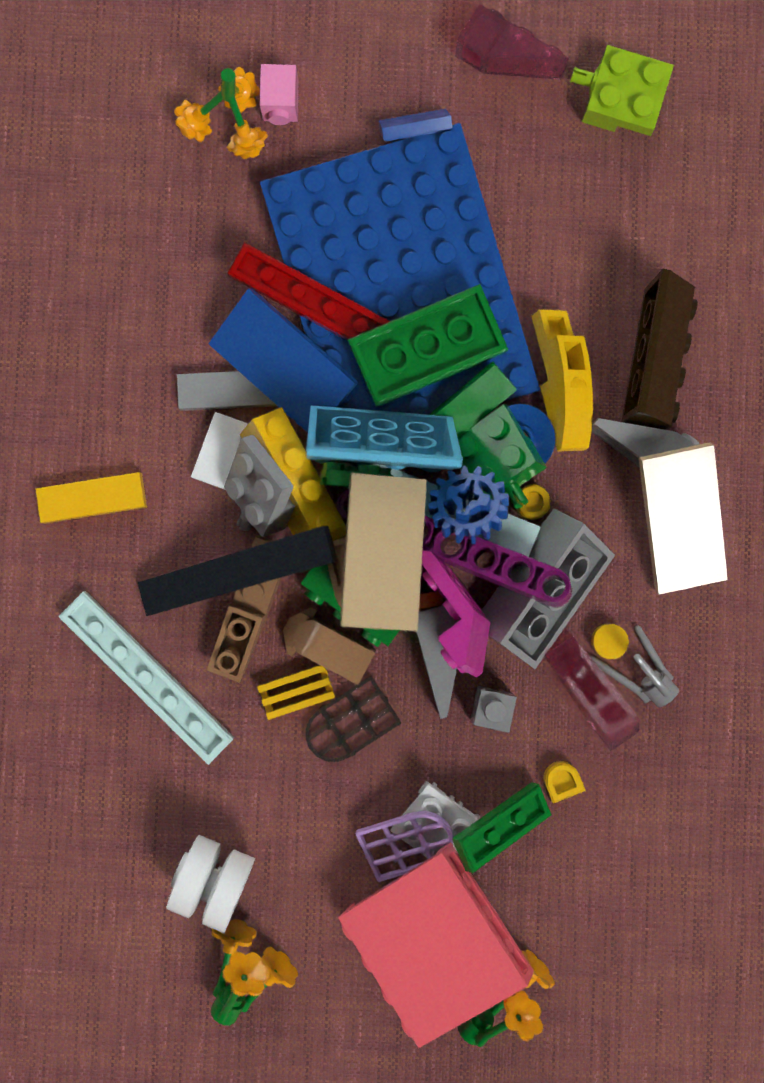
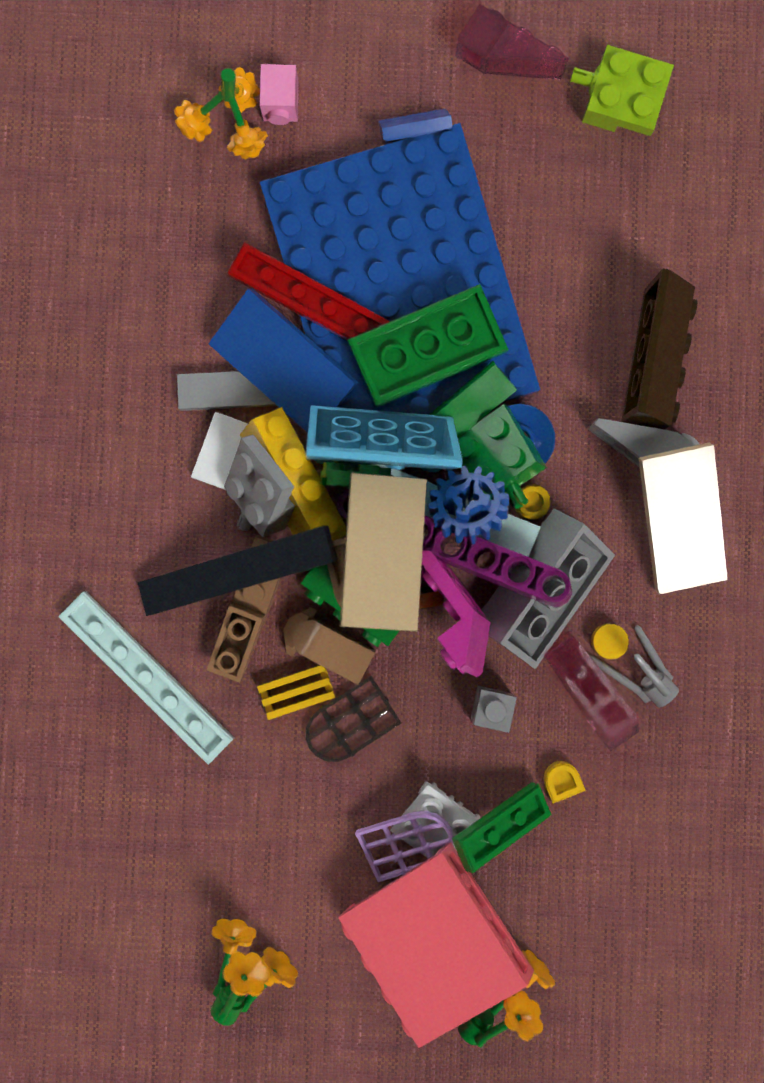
(91, 498): yellow tile -> none
(200, 880): white wheel -> none
(431, 625): light grey slope -> none
(569, 383): yellow slope -> none

